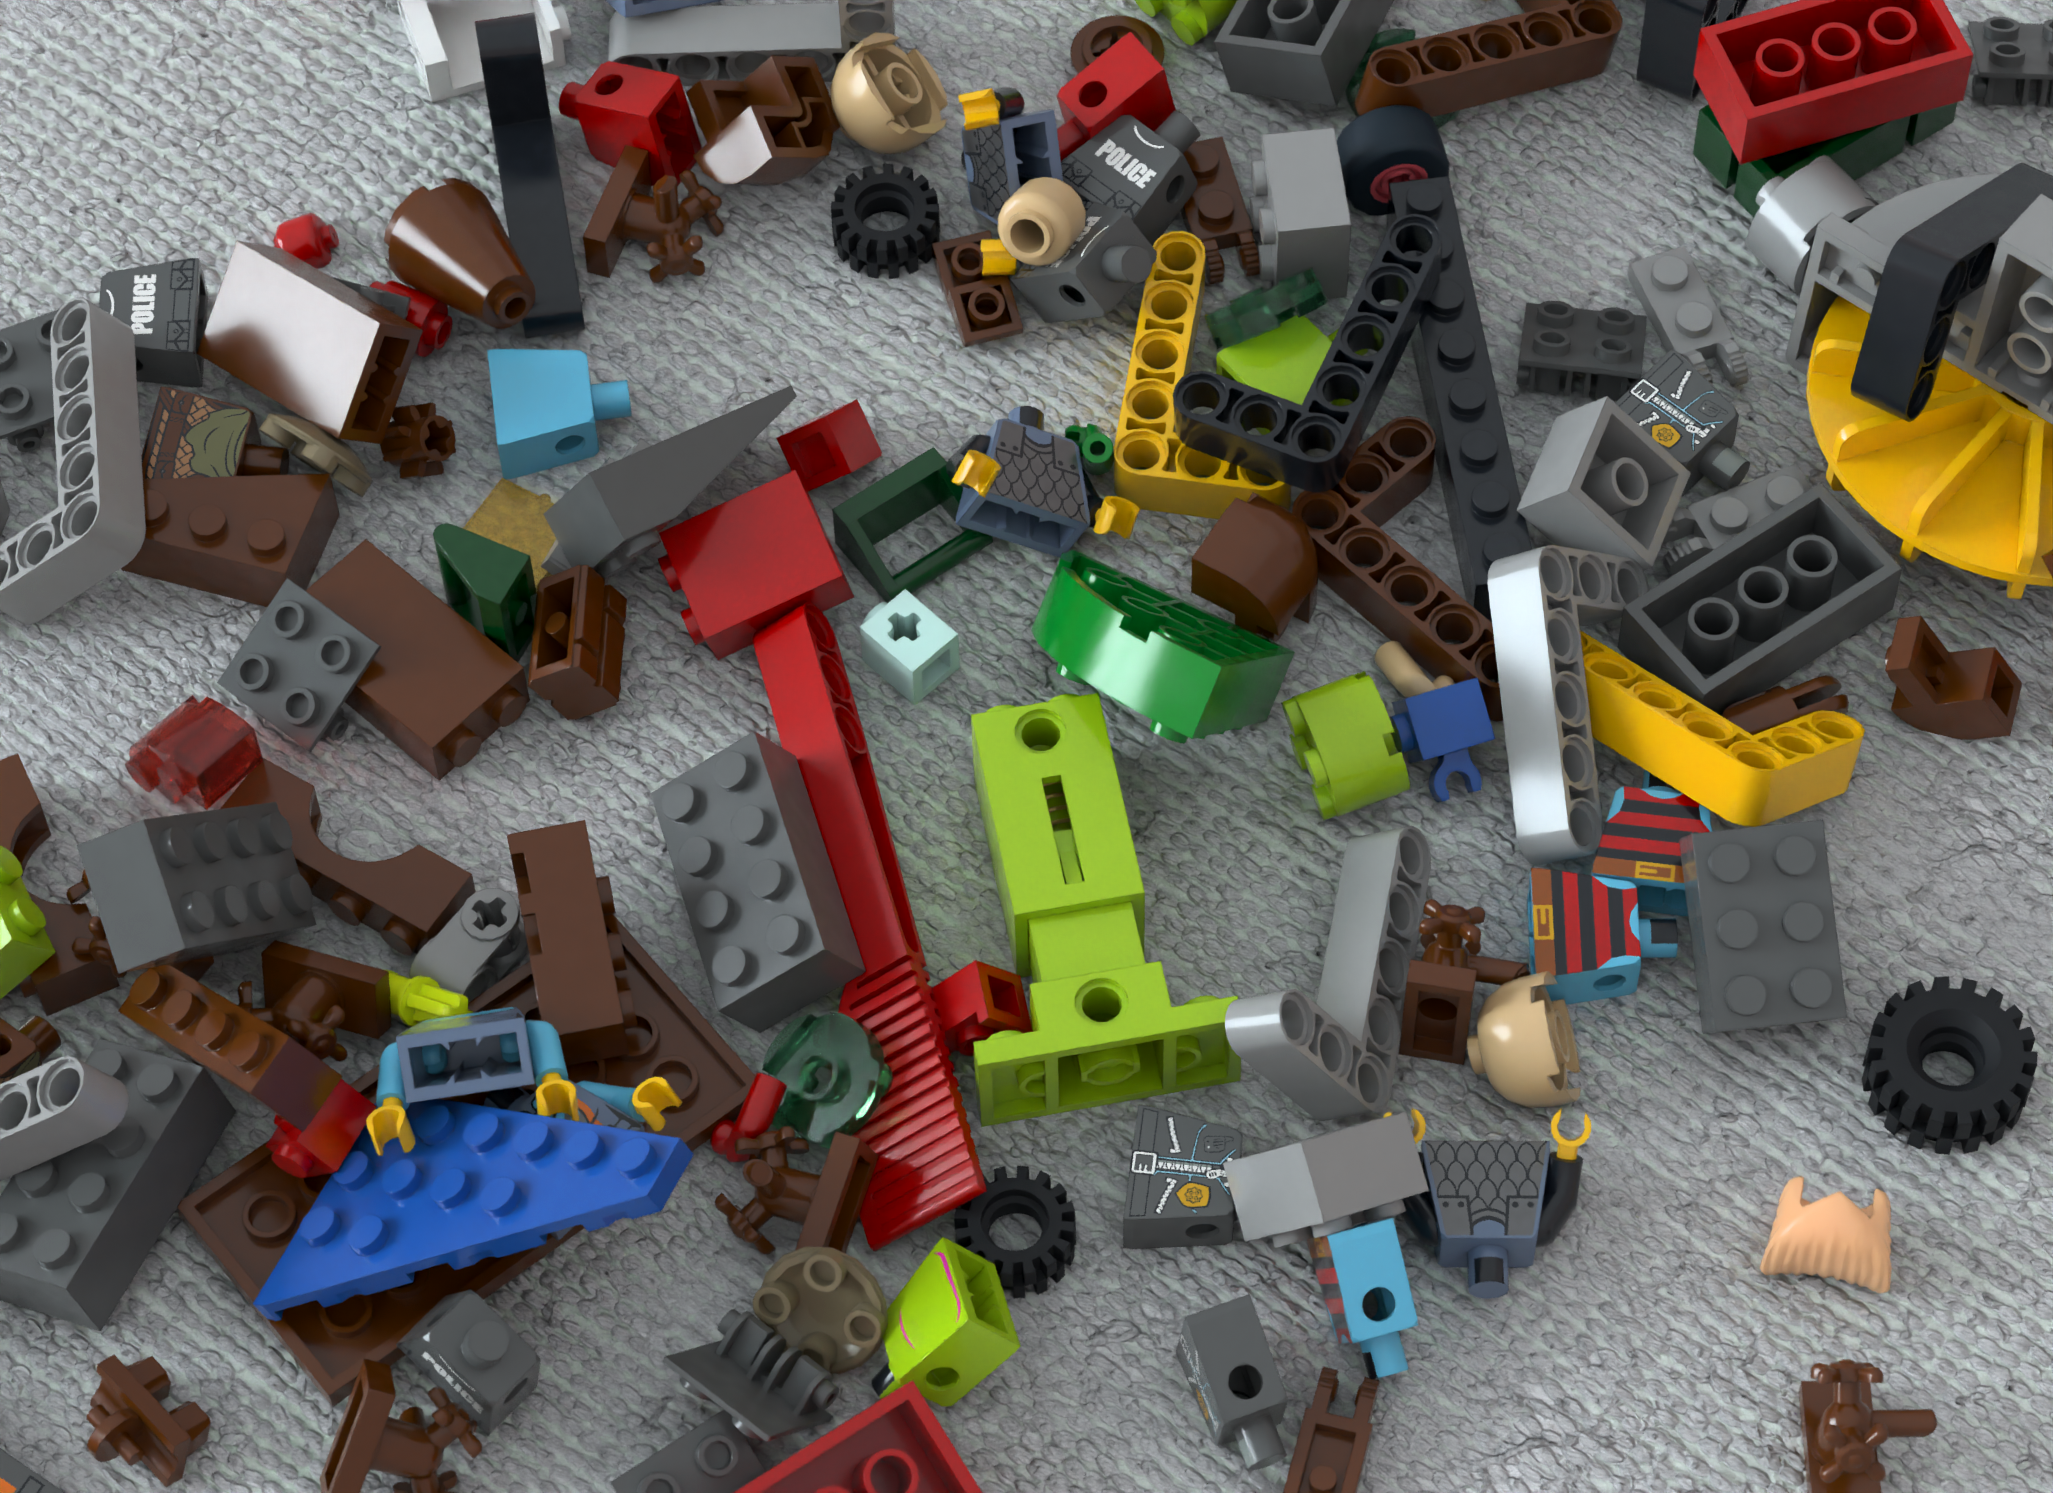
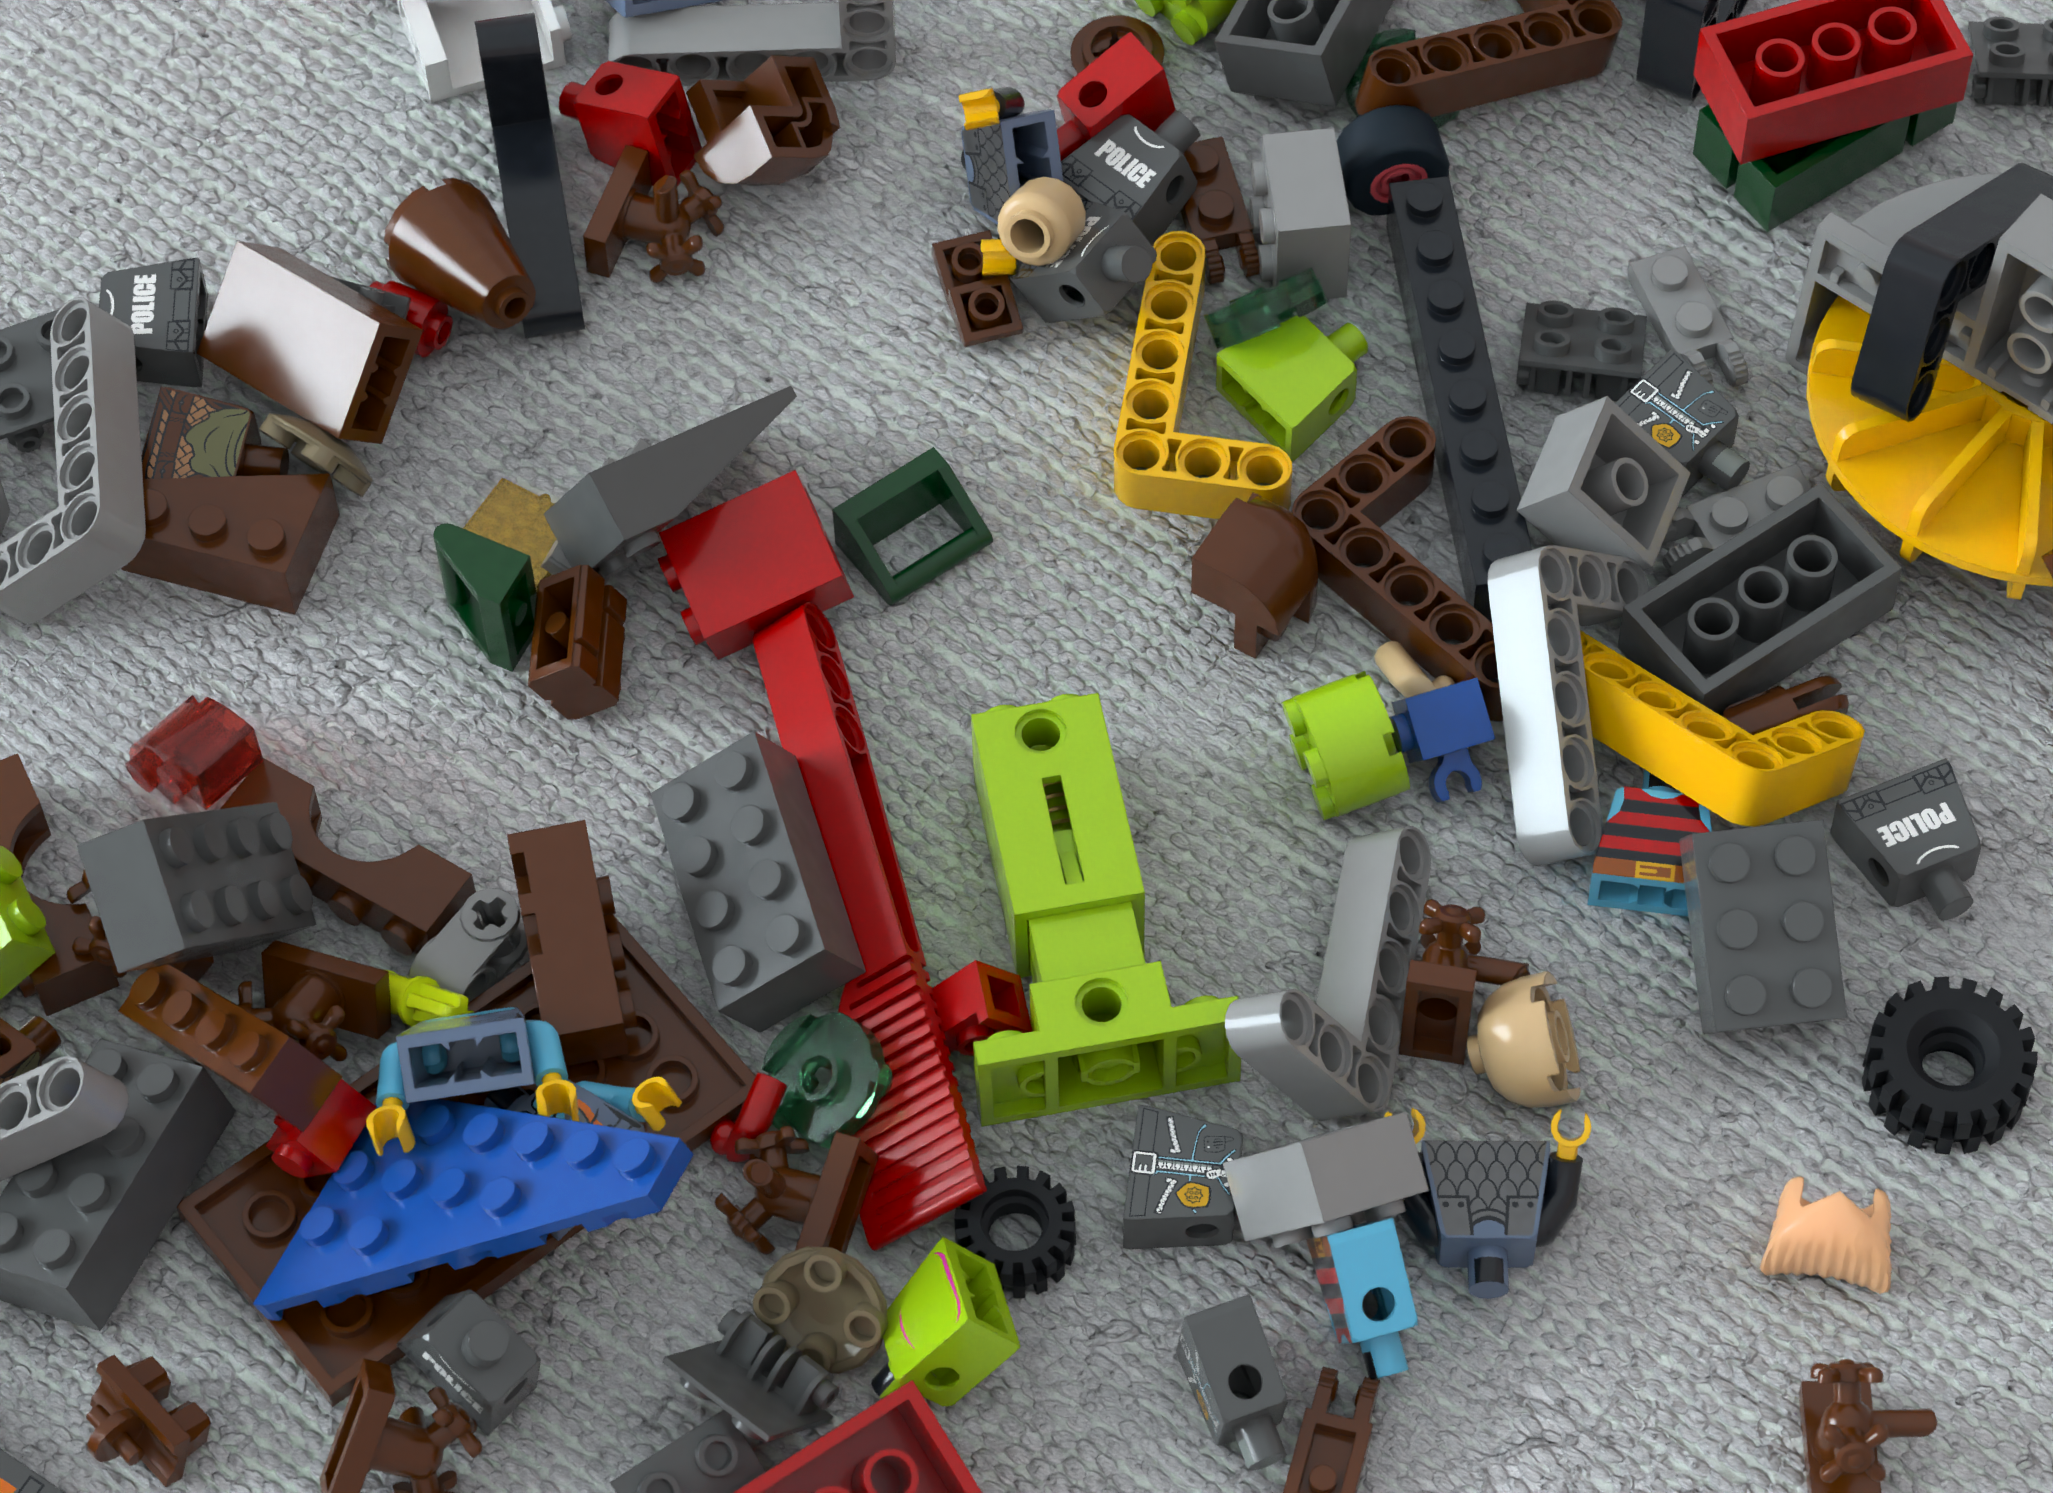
(300, 666): dark grey hinge -> none
(307, 239): red piece -> none
(418, 441): reddish brown gear -> none
(436, 678): reddish brown brick -> none
(548, 408): medium azure torso -> none
(830, 445): red panel -> none
(885, 194): black tyre -> none
(887, 96): tan cylinder -> none
(909, 646): light aqua brick -> none
(1032, 487): torso -> none
(1093, 447): green arm -> none
(1157, 651): green brick -> none
(1342, 375): black beam -> none
(1591, 935): torso -> none
(1794, 208): light grey brick -> none
(1912, 838): none -> dark grey torso
(1950, 692): reddish brown brick -> none

